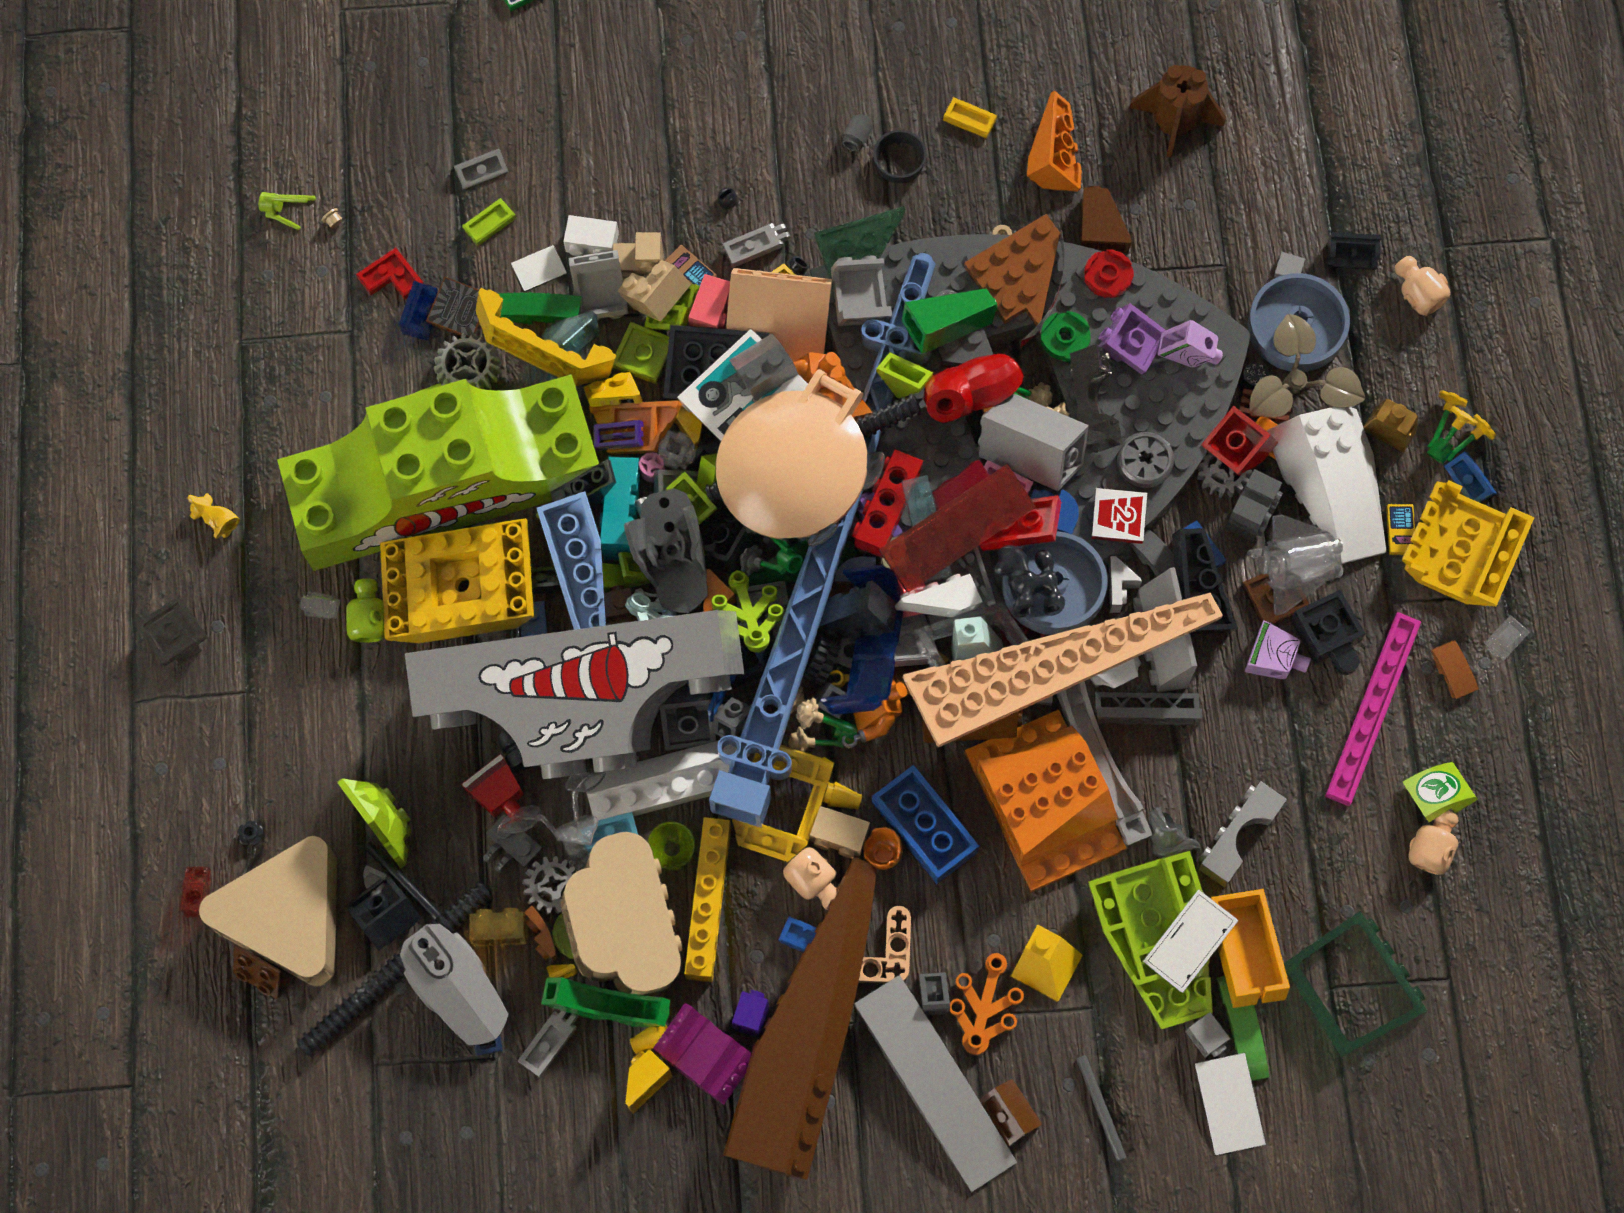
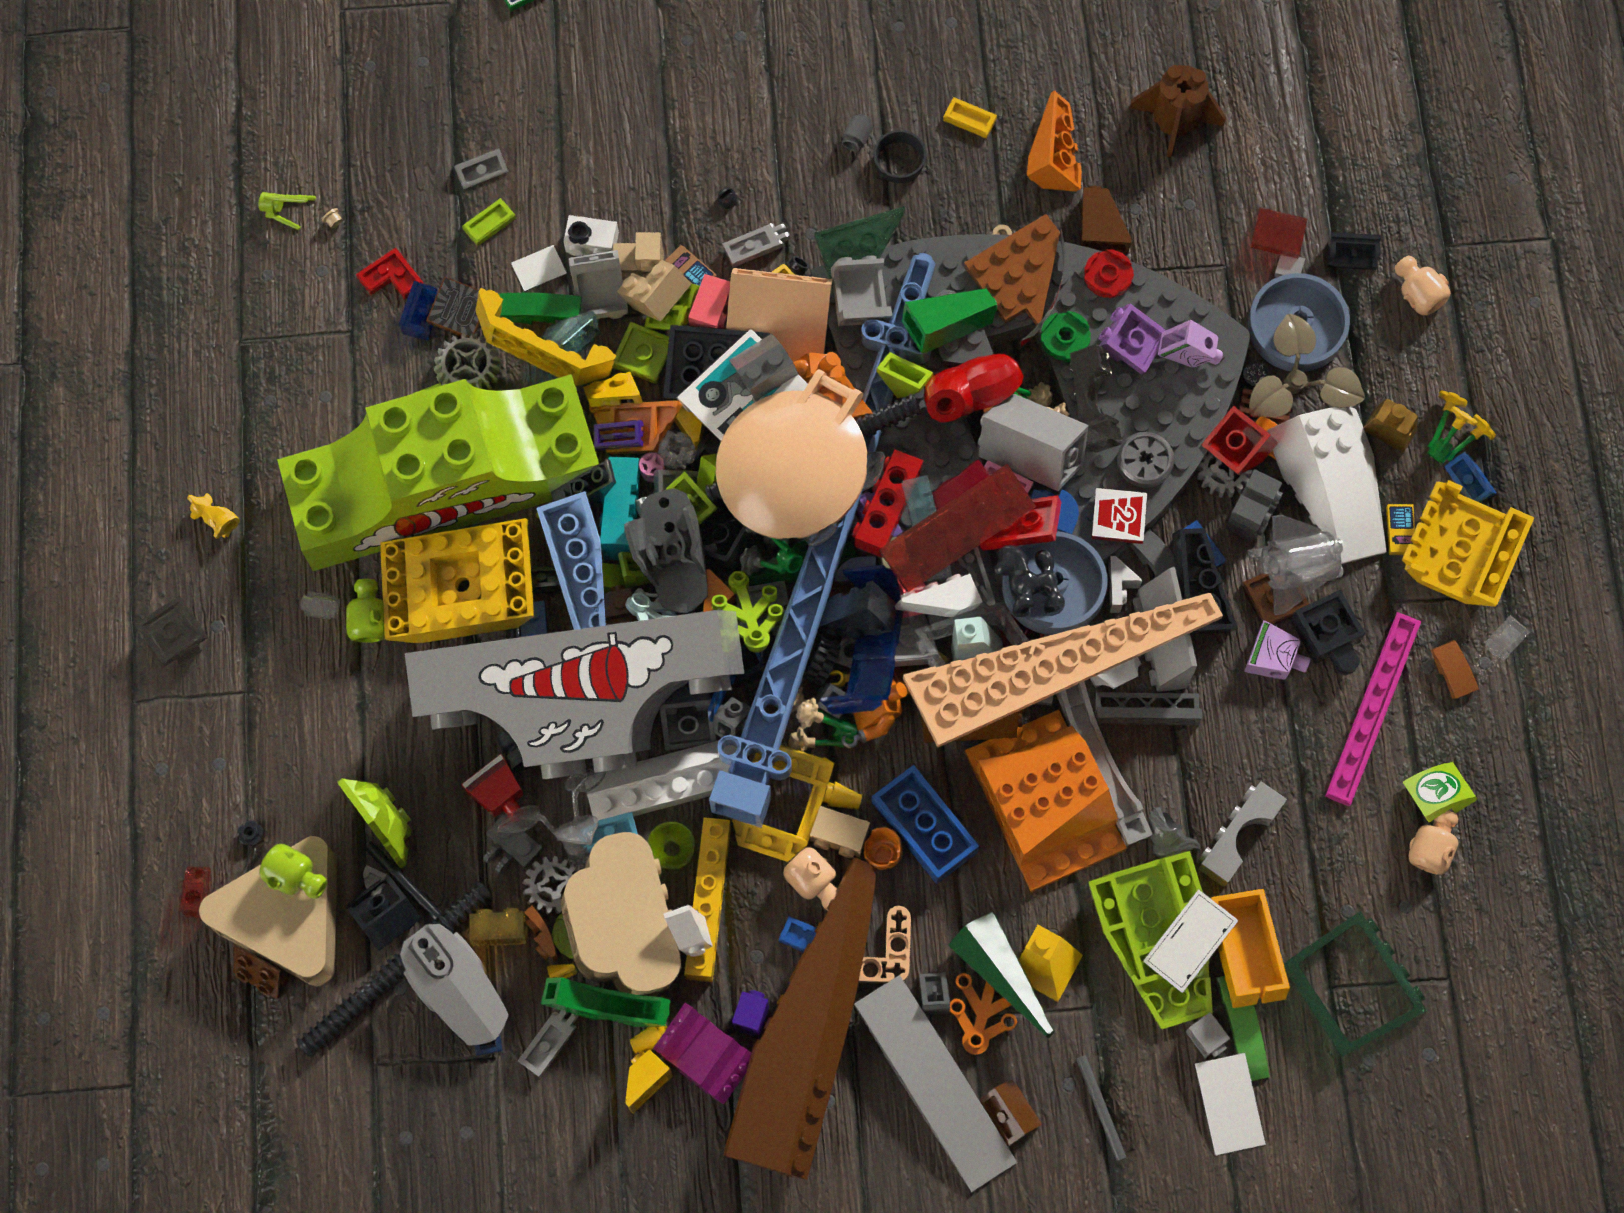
(291, 872): none -> lime piece
(577, 227): none -> black plate
(689, 930): none -> white slope
(989, 953): none -> wedge
(1278, 233): none -> clear red slope

